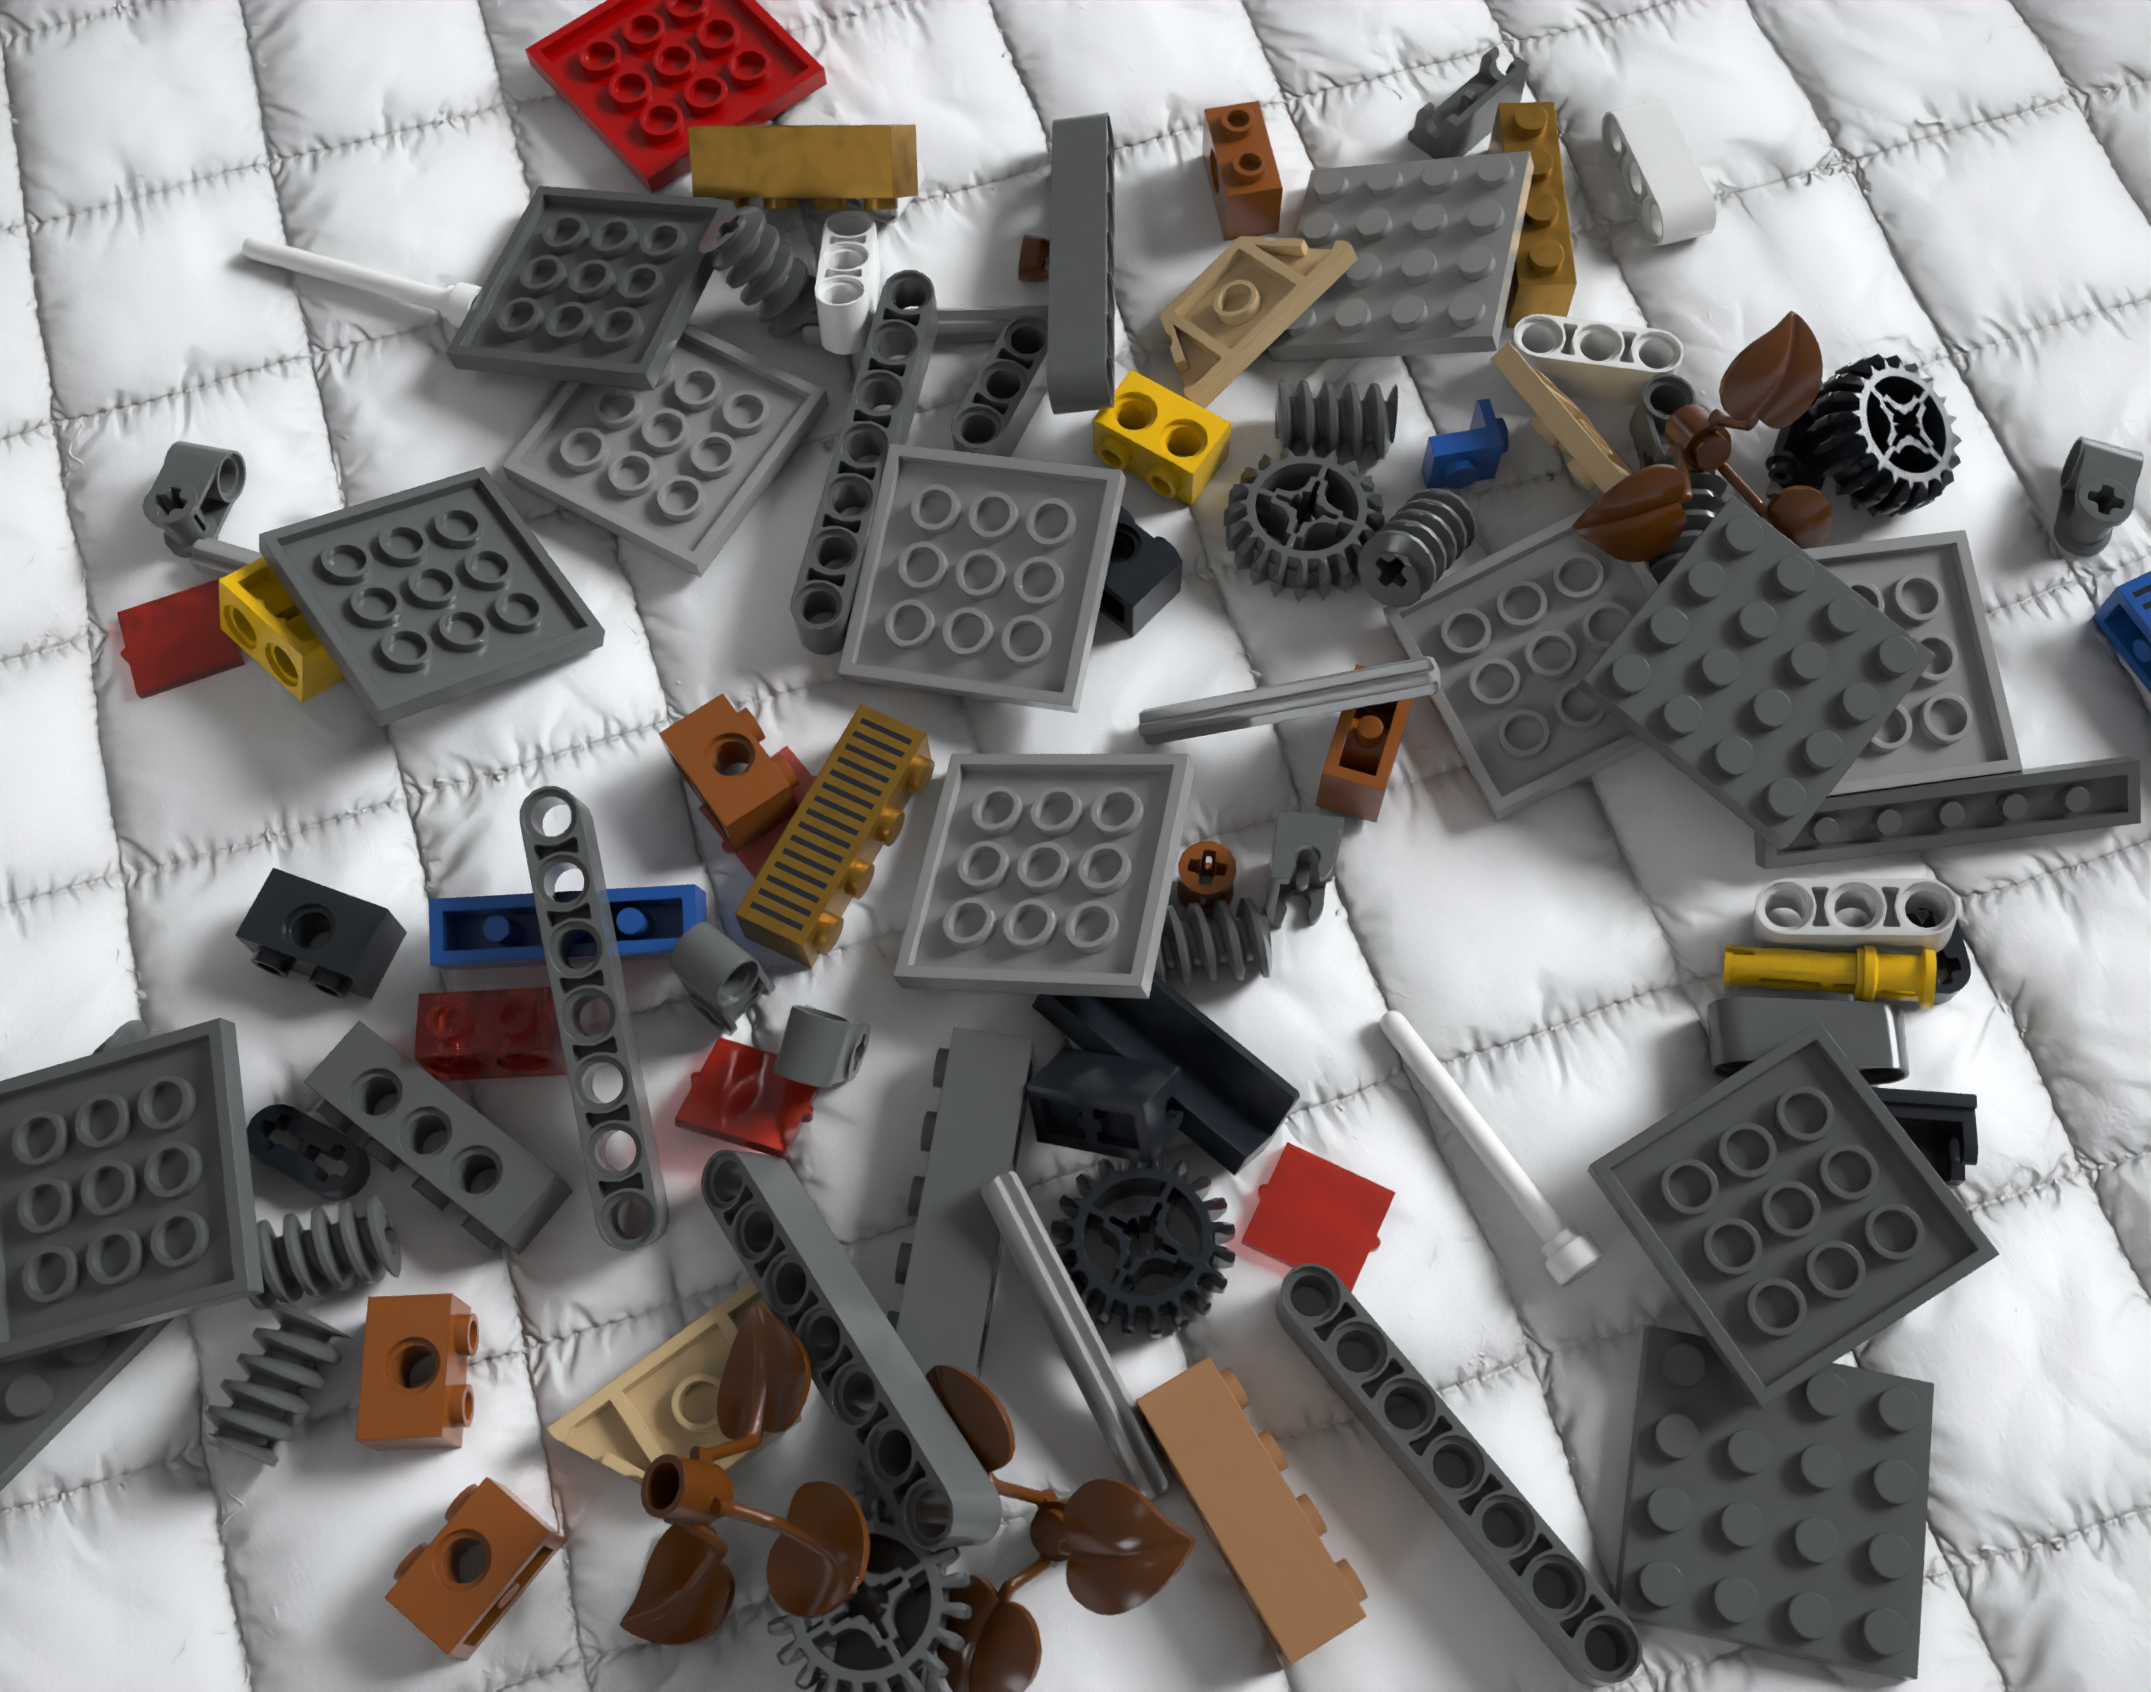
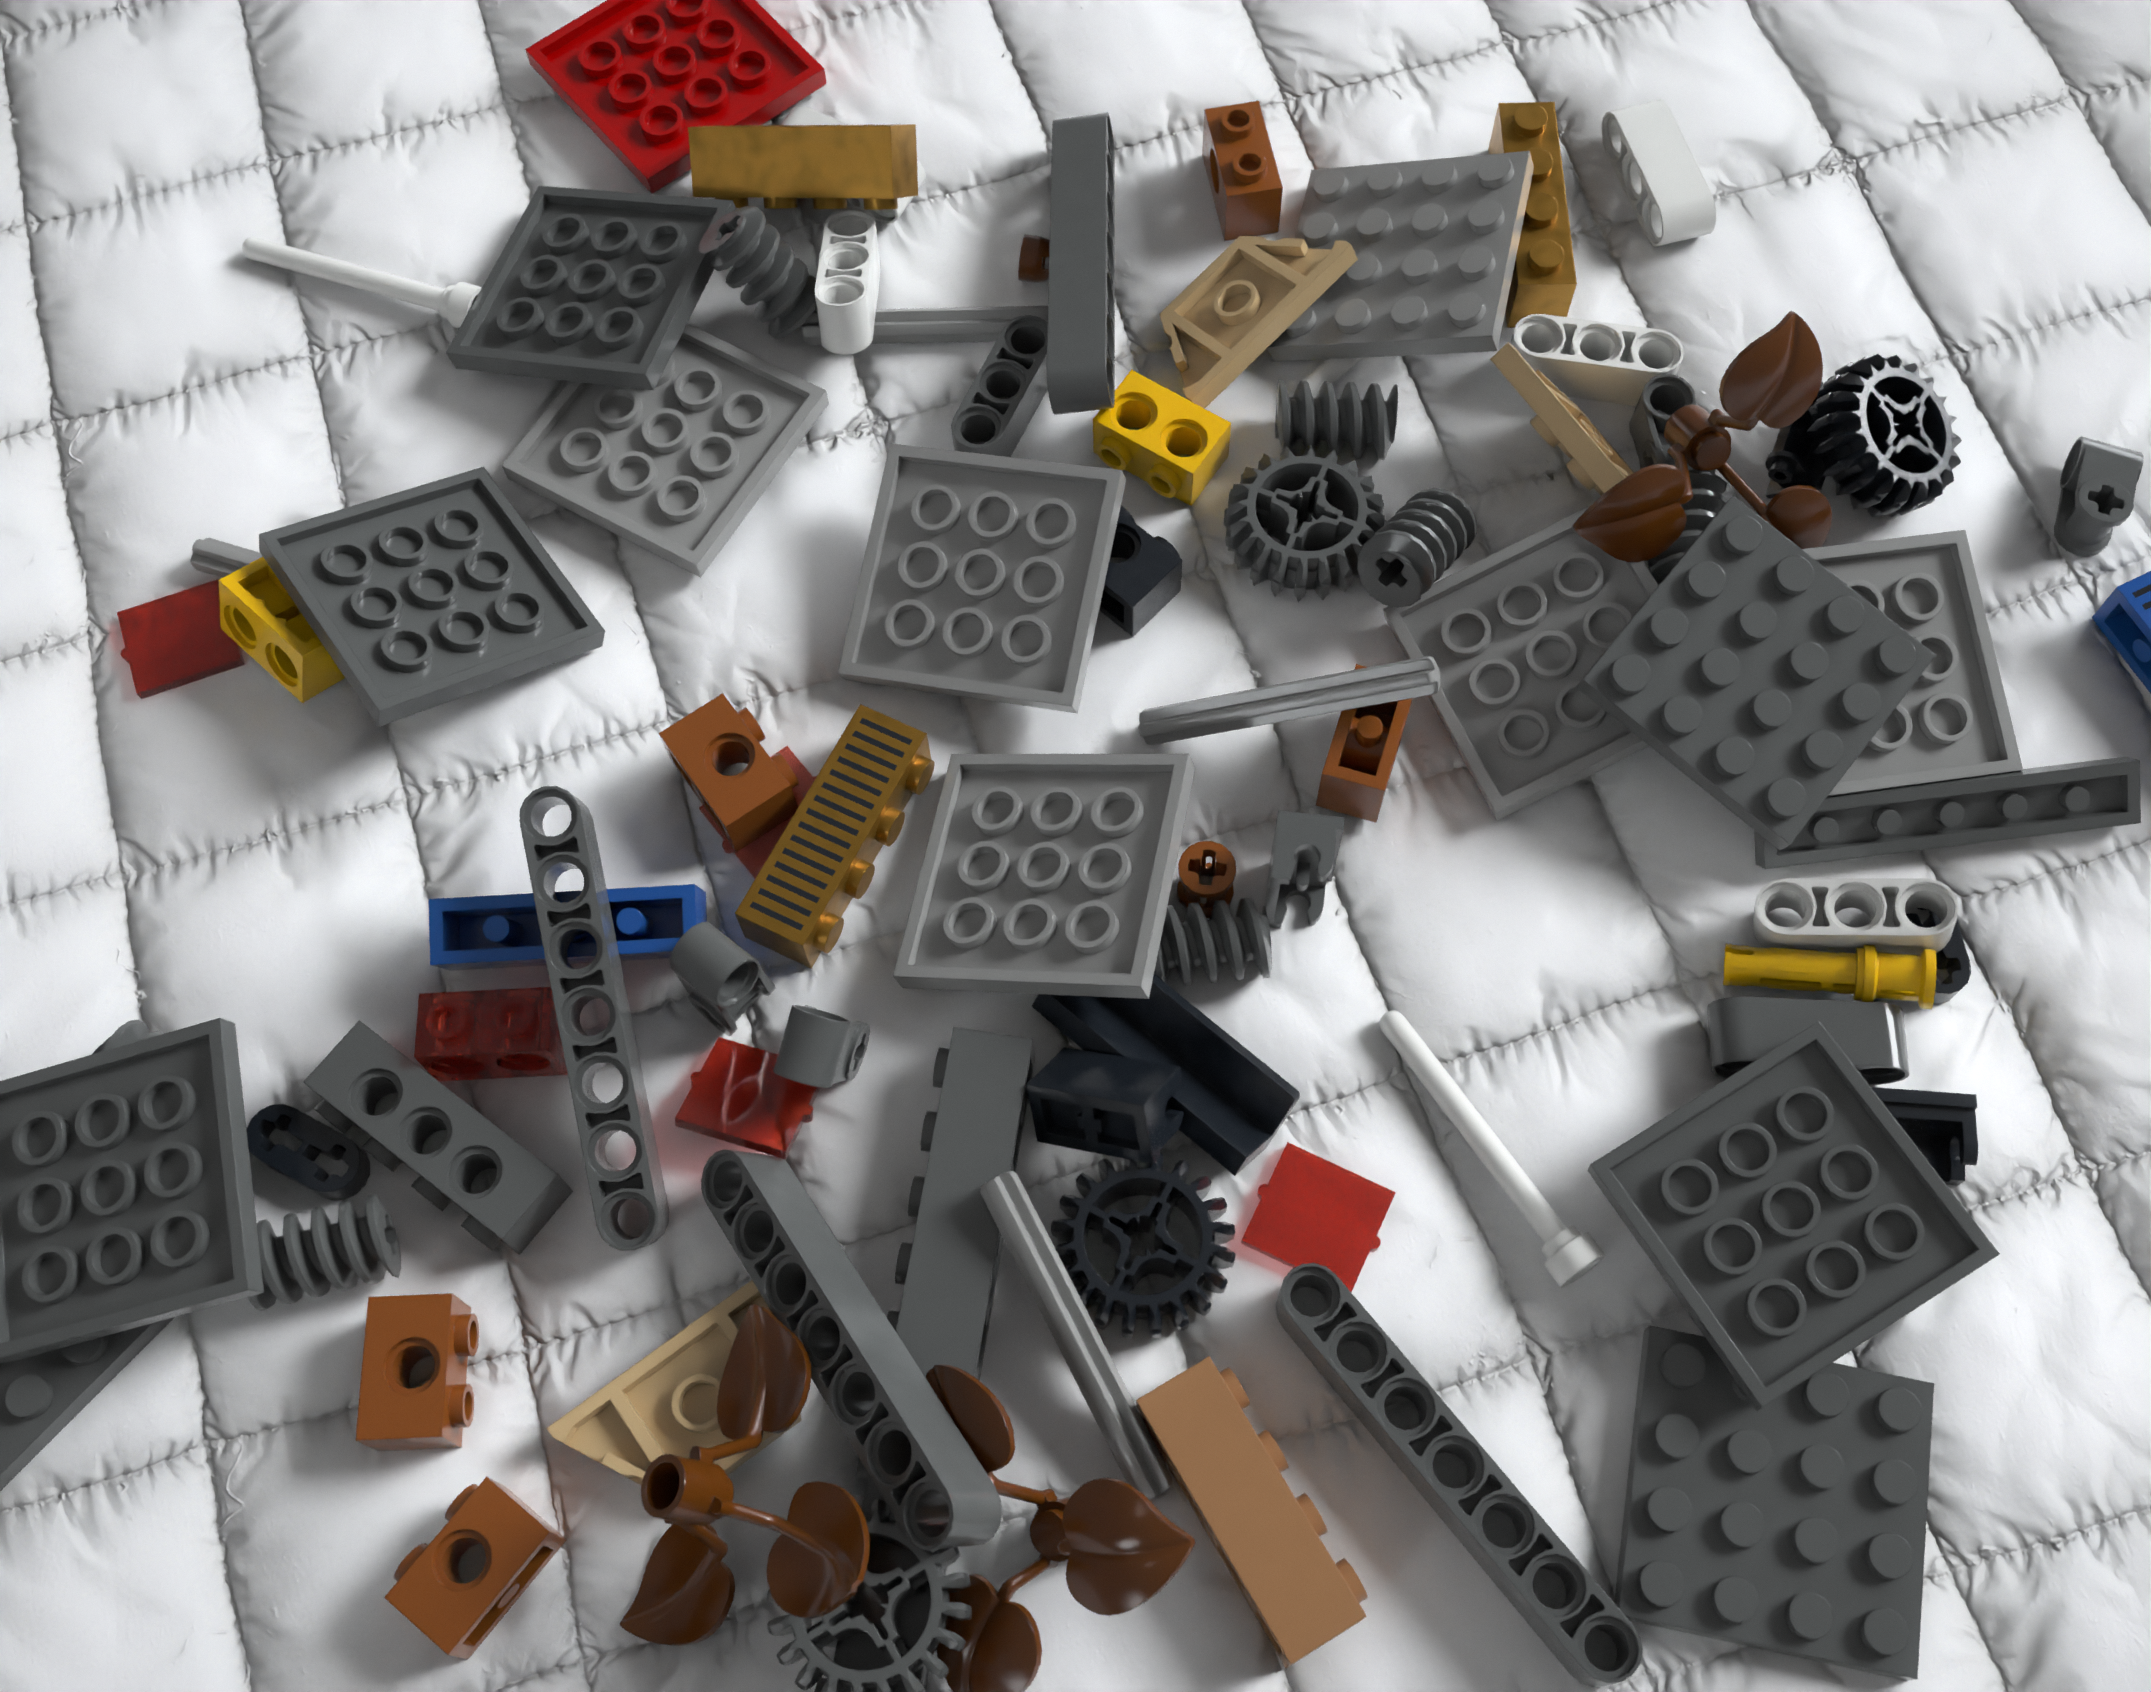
(194, 493): dark grey piece -> none
(274, 1383): dark grey piece -> none
(296, 910): black brick -> none
(864, 434): dark grey beam -> none
(1466, 455): blue bracket -> none
(1470, 111): dark grey hinge -> none

